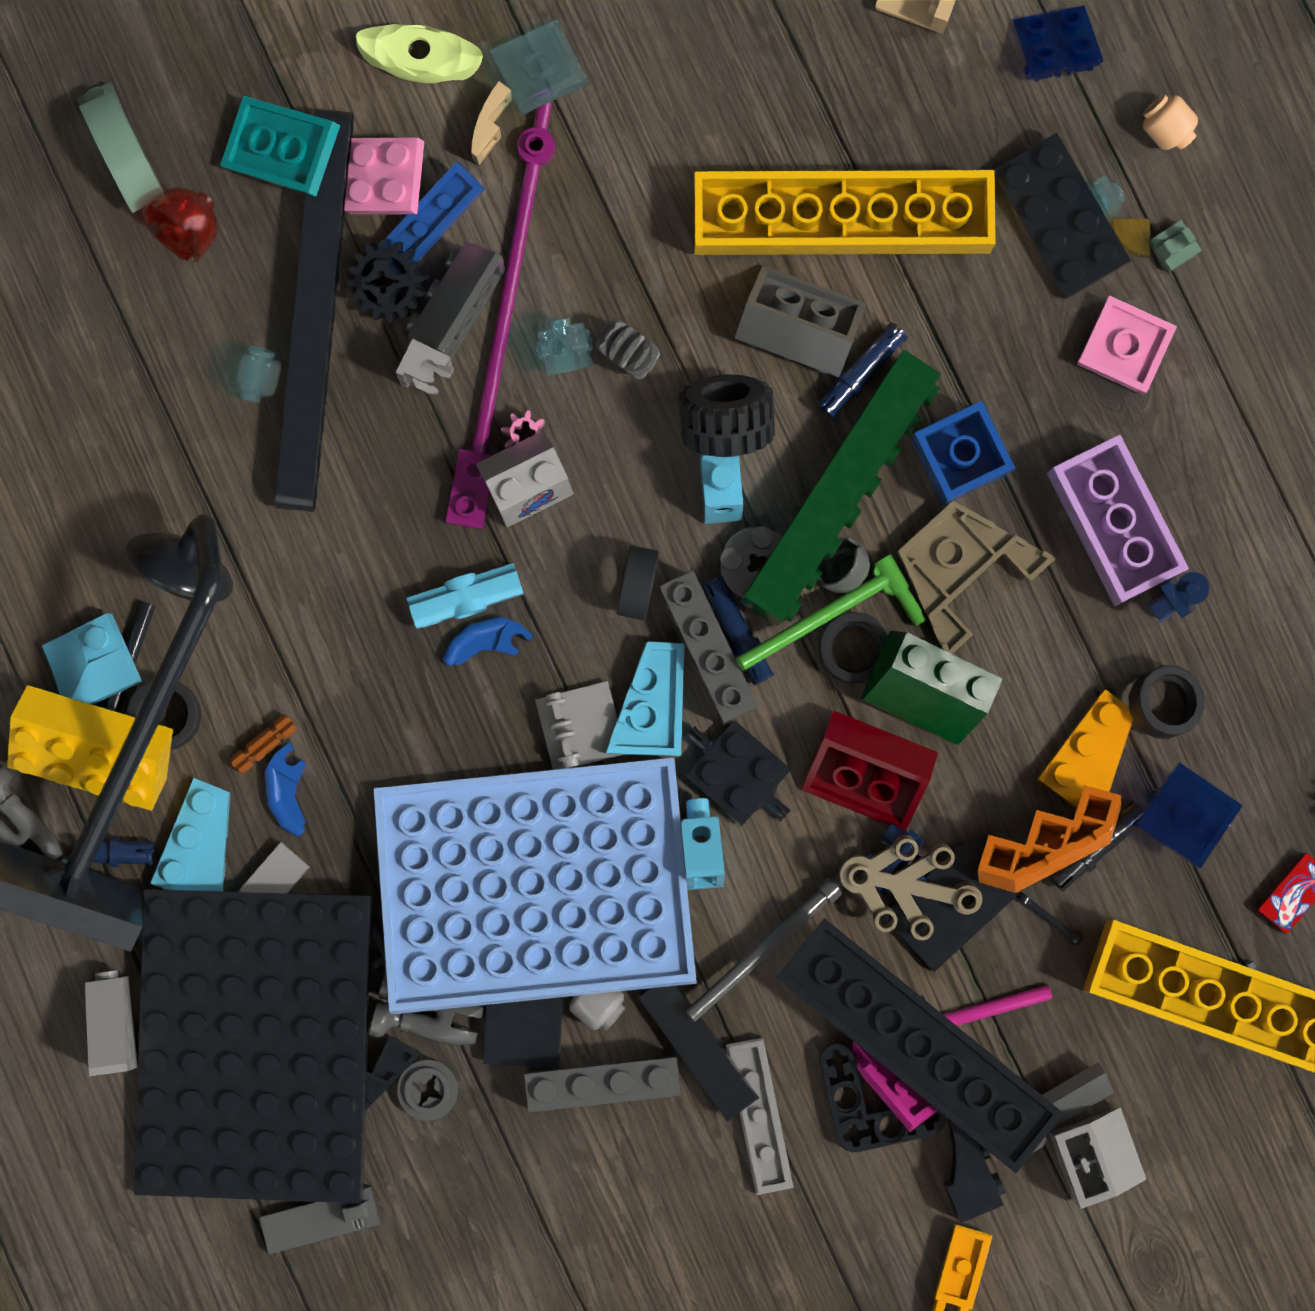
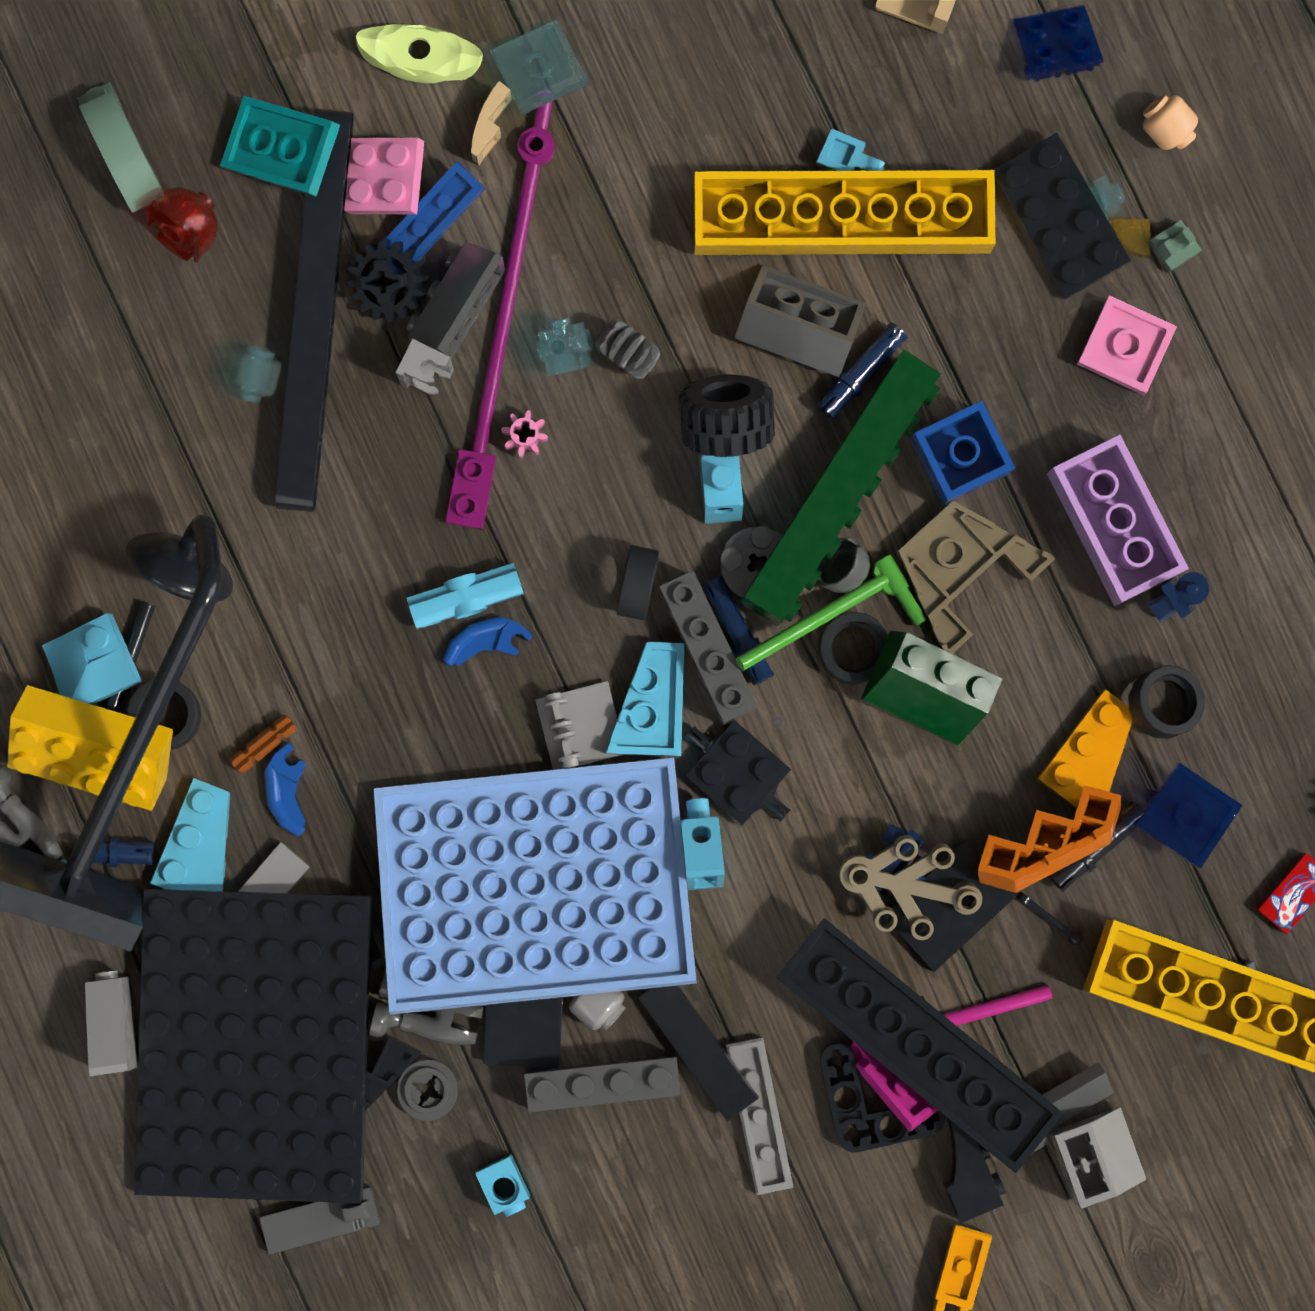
(503, 1168): none -> medium azure brick
(525, 478): light grey slope -> none
(826, 893): dark grey bar -> none
(846, 154): none -> medium azure plate
(870, 771): dark red slope -> none

